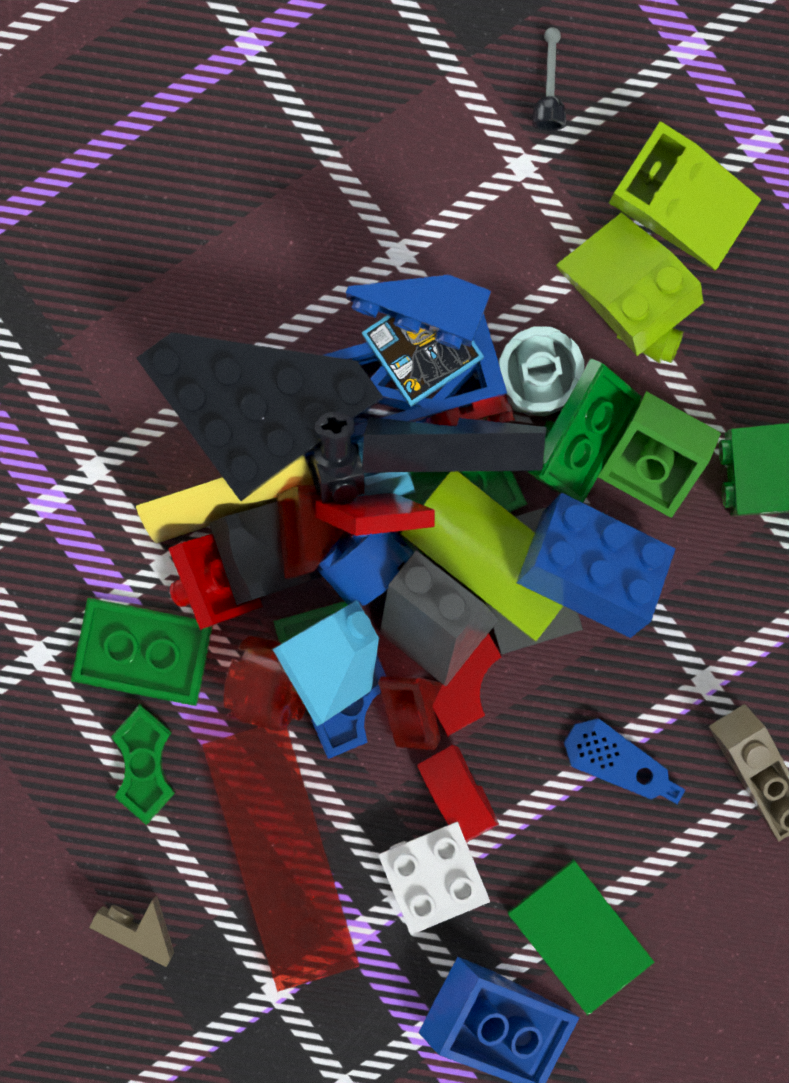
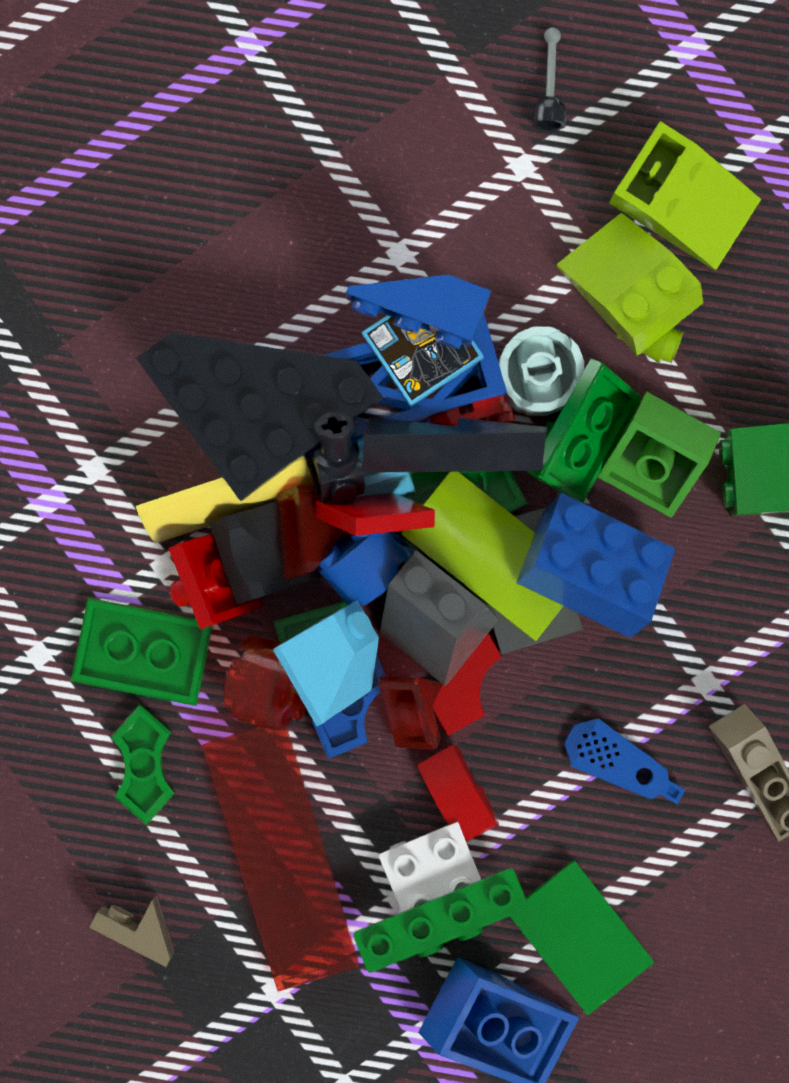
(442, 919): none -> green bracket

